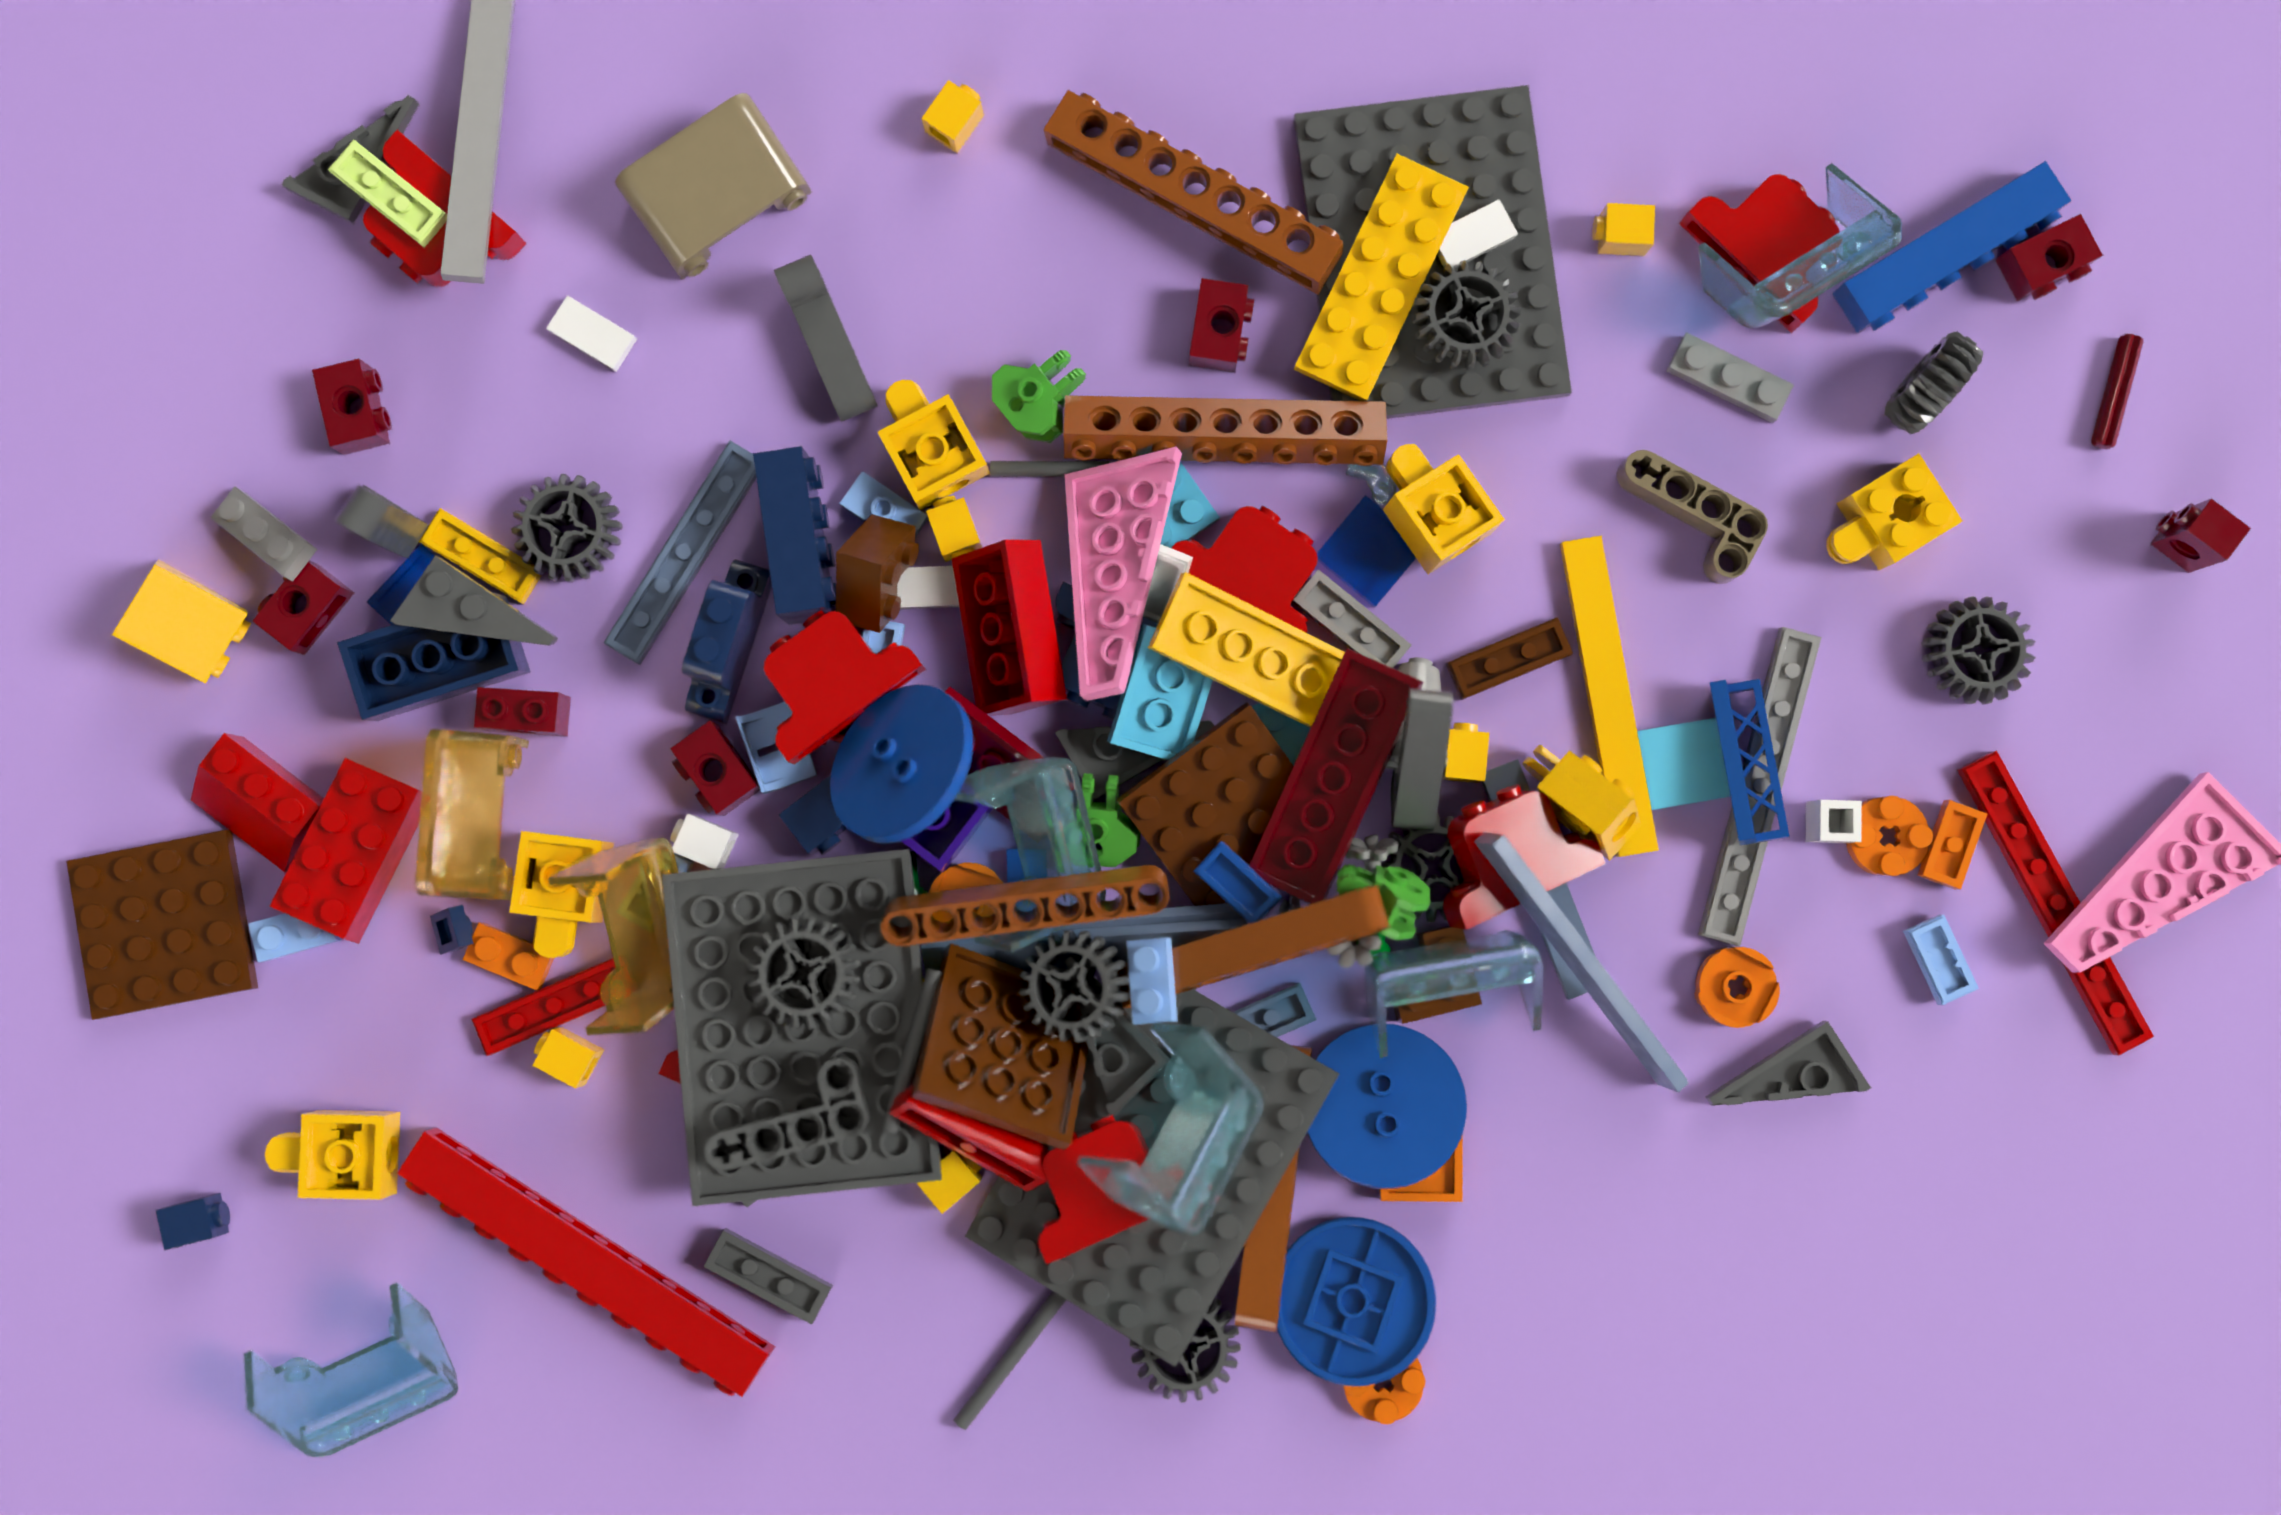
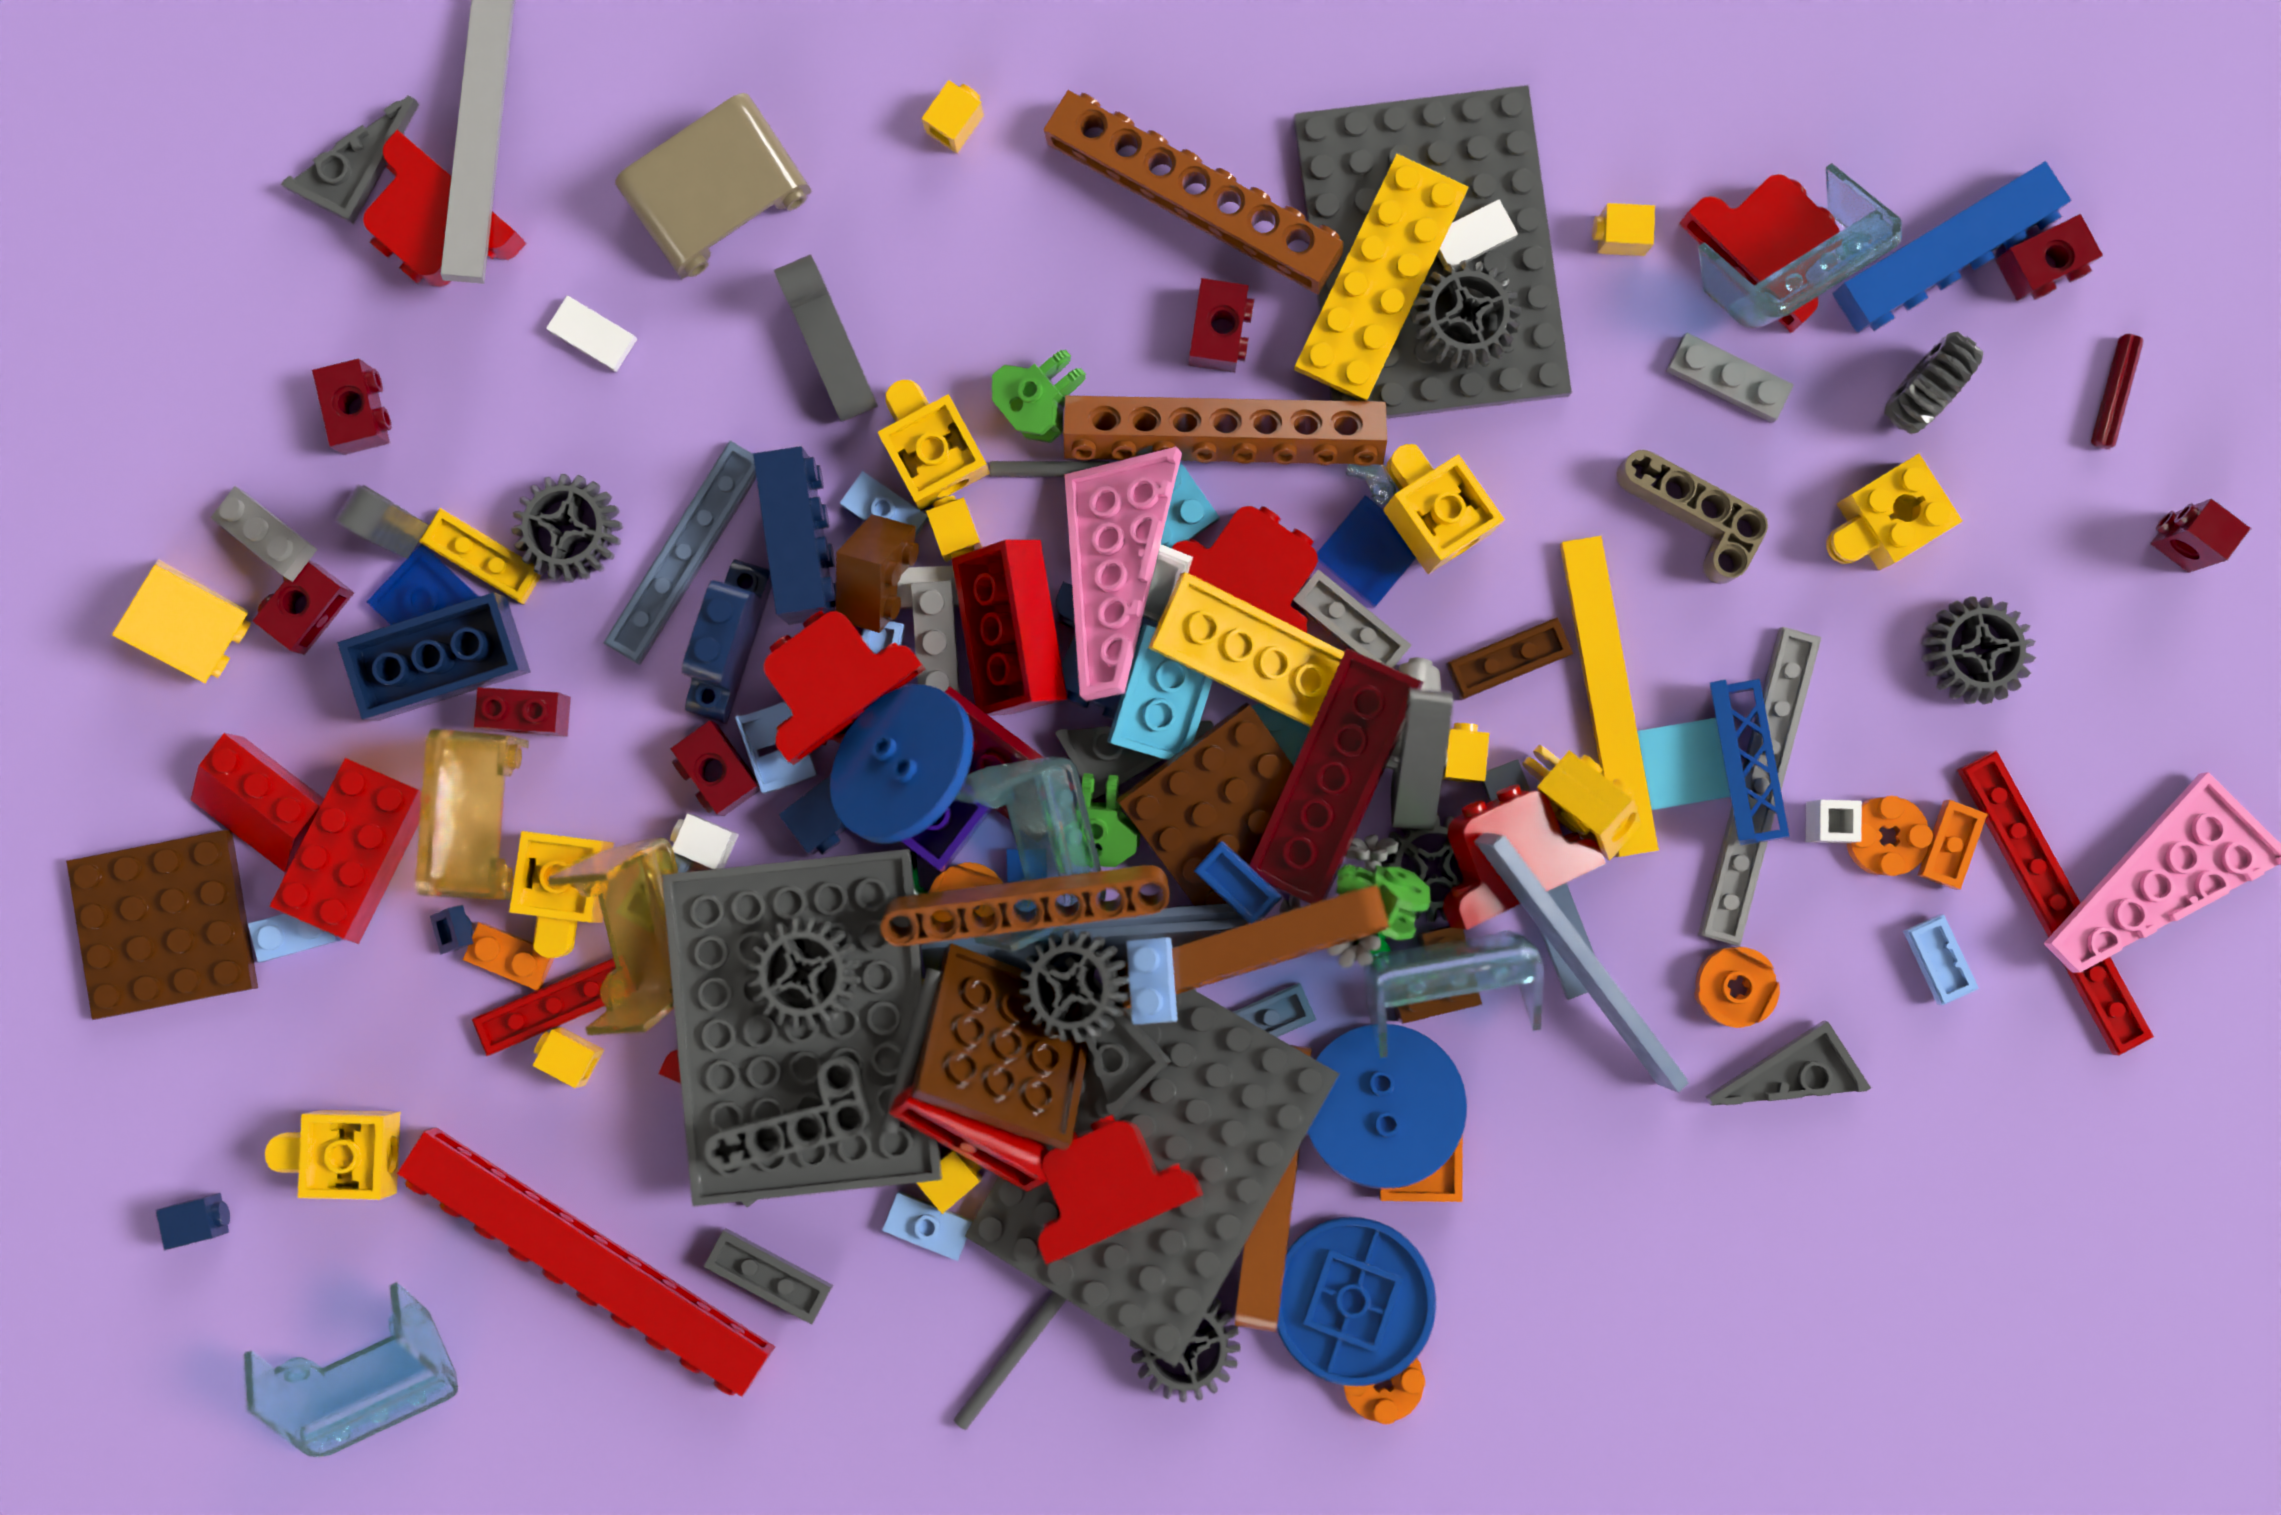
(388, 193): yellowish green tile -> none
(457, 604): dark grey wing -> none
(927, 1226): none -> light blue plate
(935, 634): none -> light grey plate
(1198, 1141): clear light blue windscreen -> none

